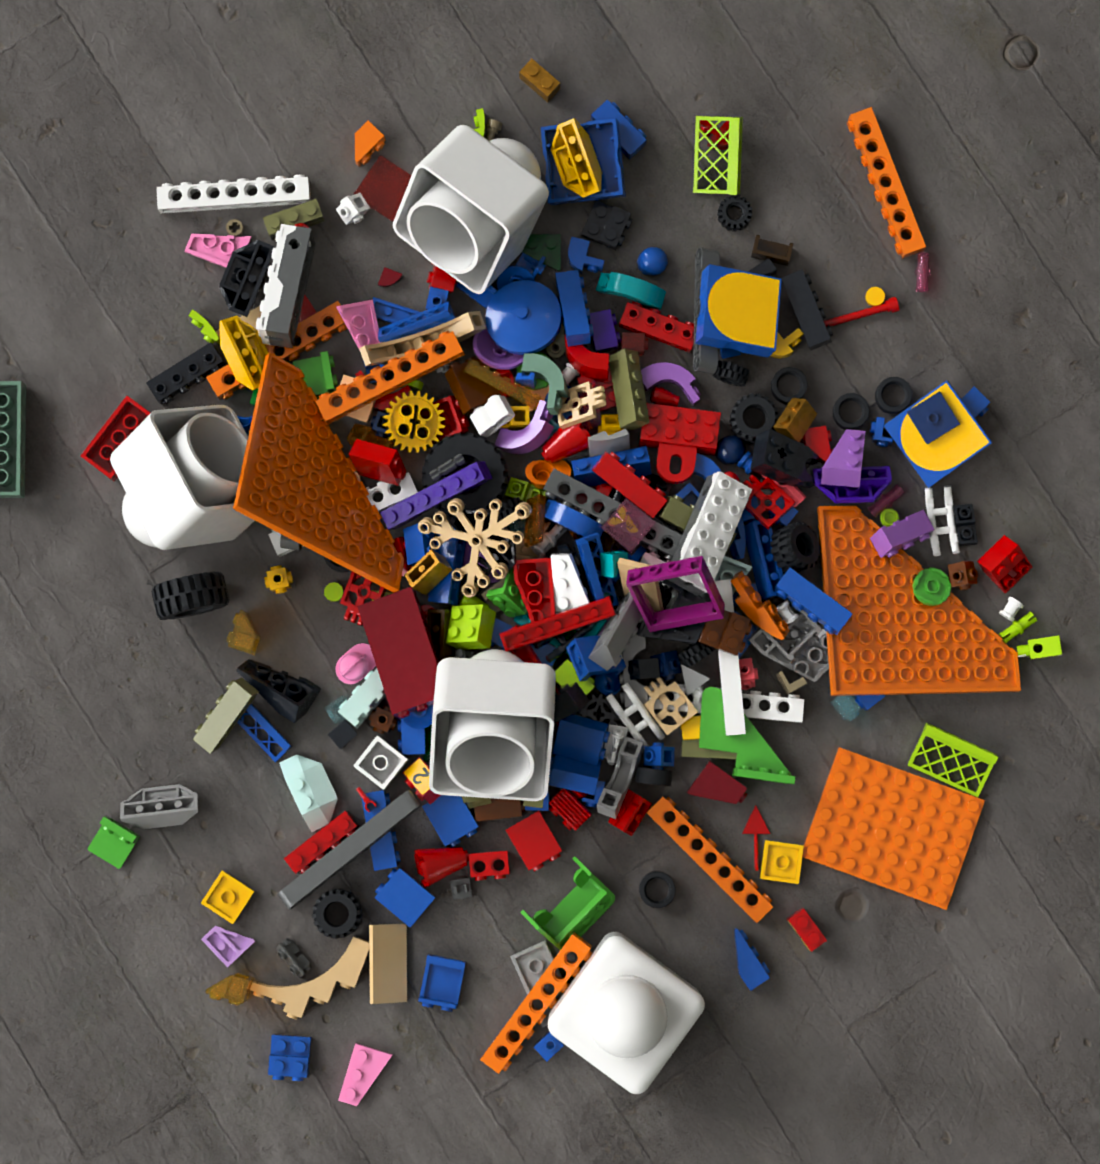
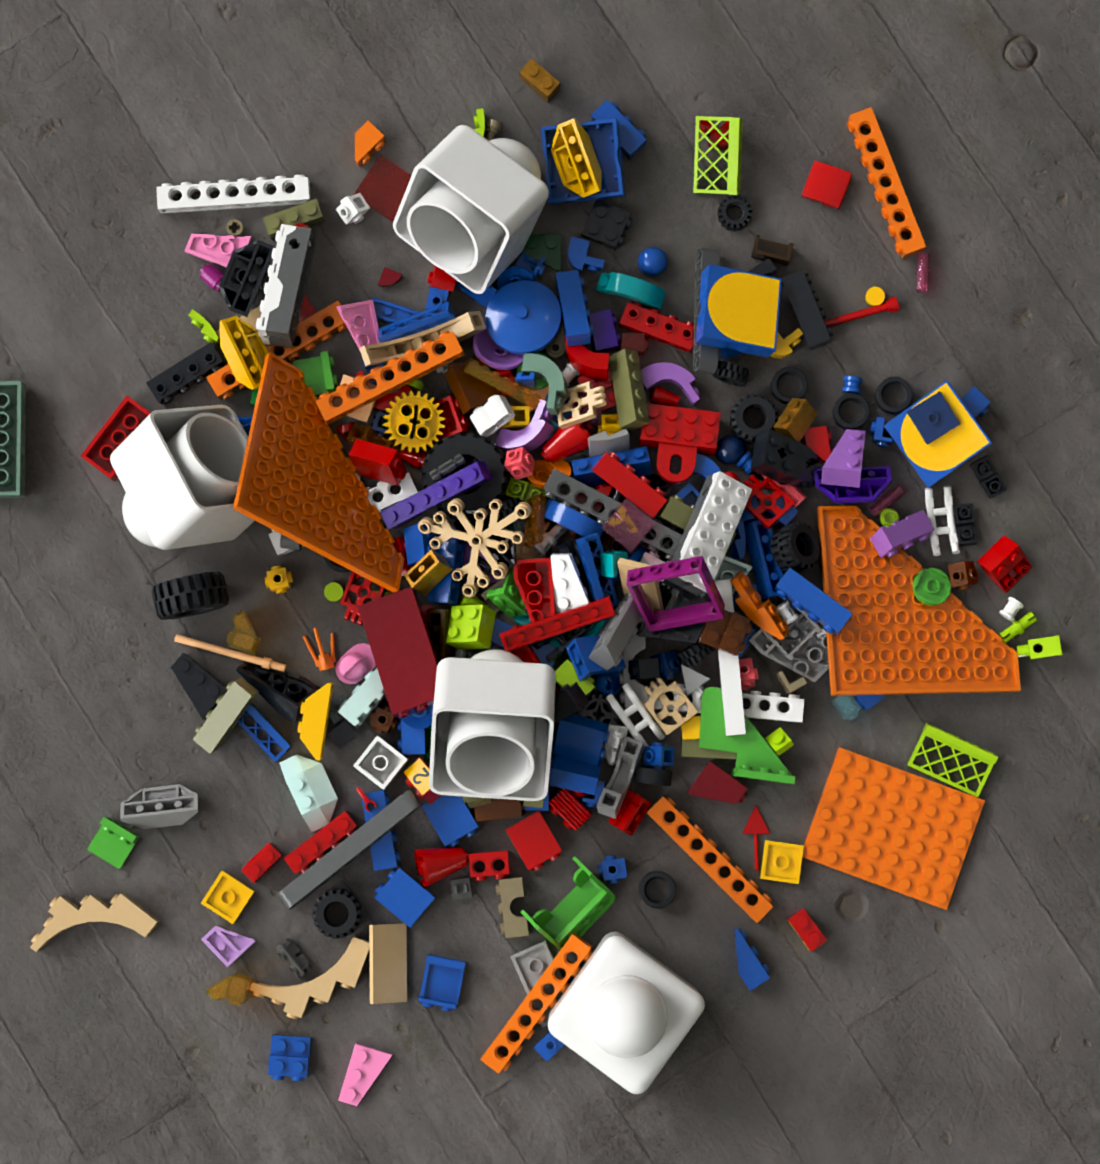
(67, 914): none -> tan arch
(198, 684): none -> black wedge
(211, 276): none -> magenta brick
(262, 862): none -> red brick
(265, 662): none -> light nougat bar
(315, 720): none -> yellow wedge
(325, 660): none -> orange plant
(344, 428): none -> red tile
(413, 458): none -> red cone
(513, 925): none -> dark tan arch
(519, 463): none -> coral brick
(620, 871): none -> blue brick
(779, 741): none -> lime bracket
(826, 184): none -> red slope
(852, 384): none -> blue wheel
(988, 477): none -> black slope

